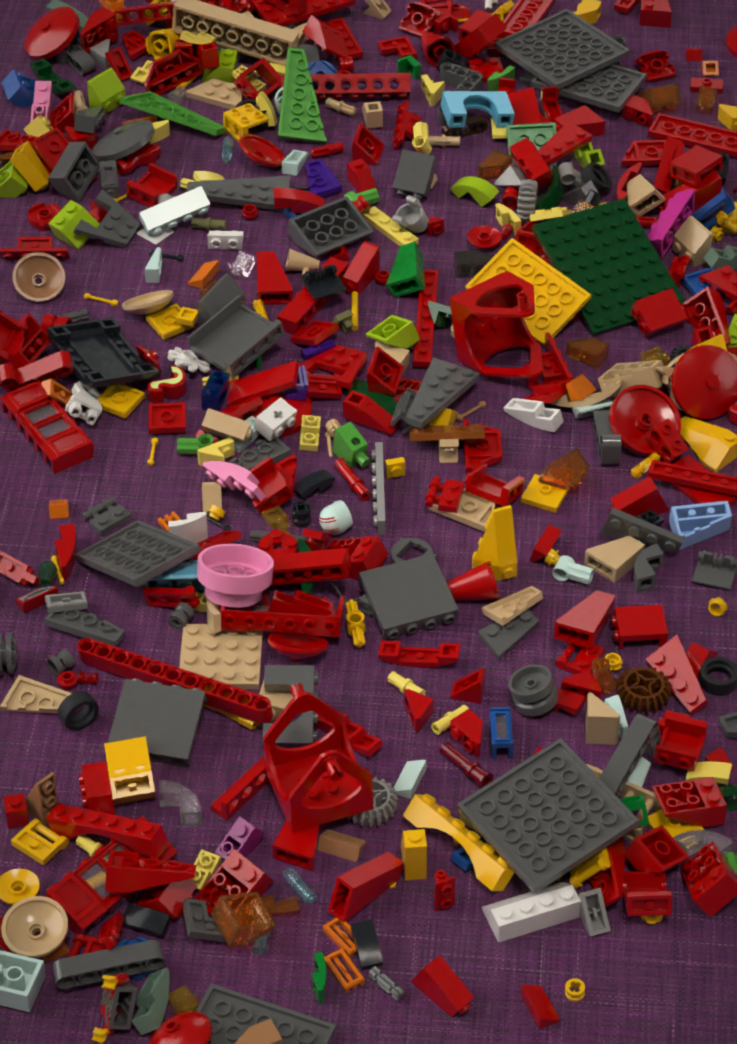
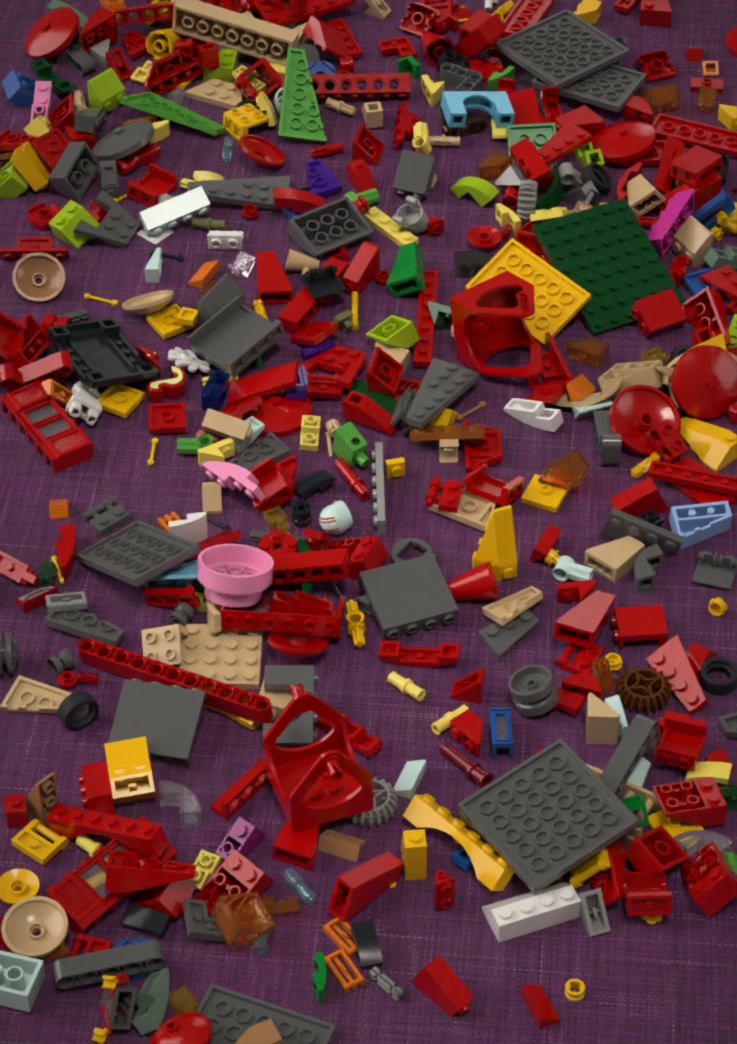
(110, 931): red hinge -> none
(164, 643): none -> tan bracket
(201, 38): light yellow slope -> none
(216, 512): yellow plate -> none
(275, 419): white brick -> none
(294, 162): light aqua slope -> none
(418, 708): red slope -> none
(575, 590): none -> red slope
(624, 141): none -> red dish

